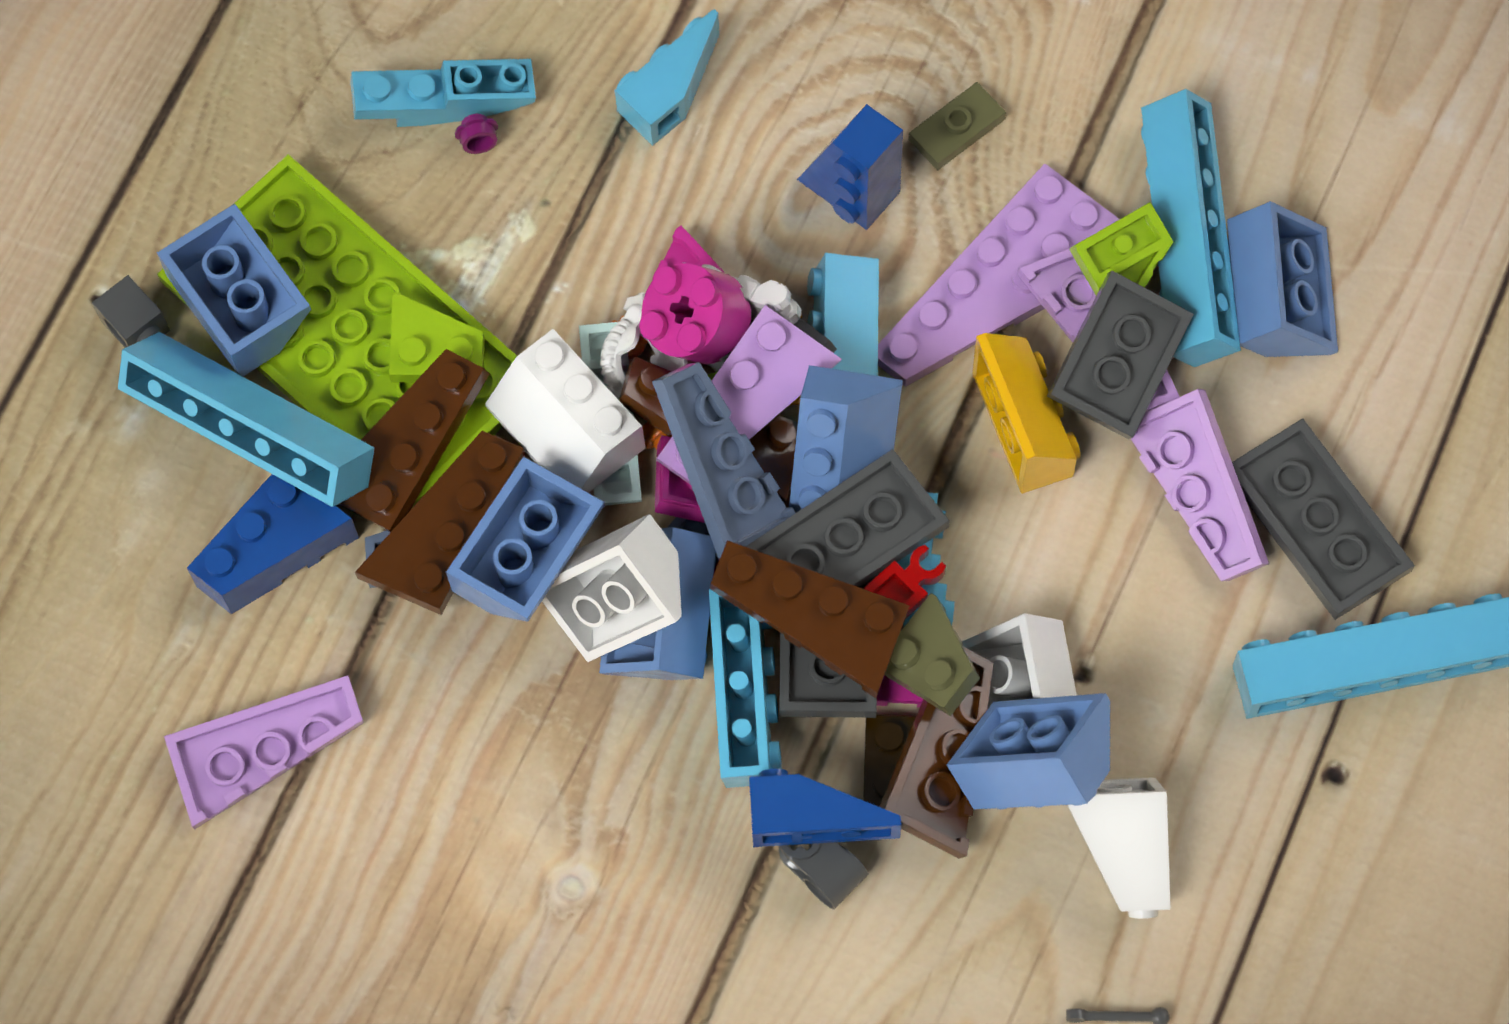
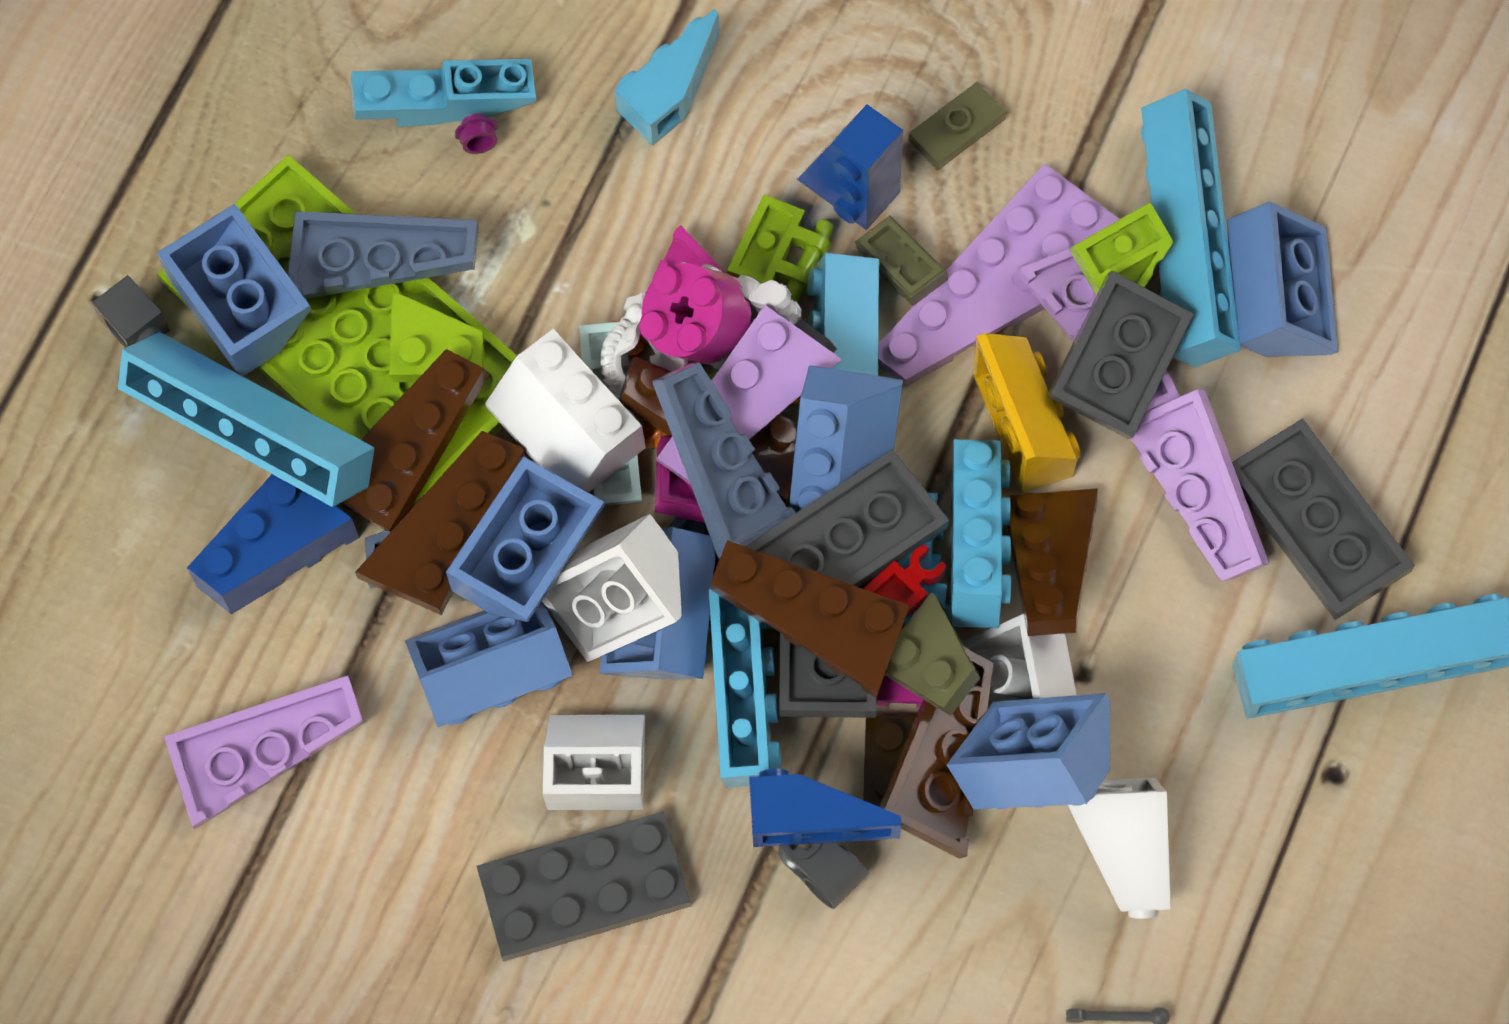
(366, 251): none -> sand blue wing
(486, 663): none -> medium blue slope
(583, 886): none -> dark grey plate
(594, 762): none -> white slope
(769, 240): none -> lime plate
(902, 260): none -> olive plate
(976, 533): none -> medium azure brick
(1051, 556): none -> reddish brown wing

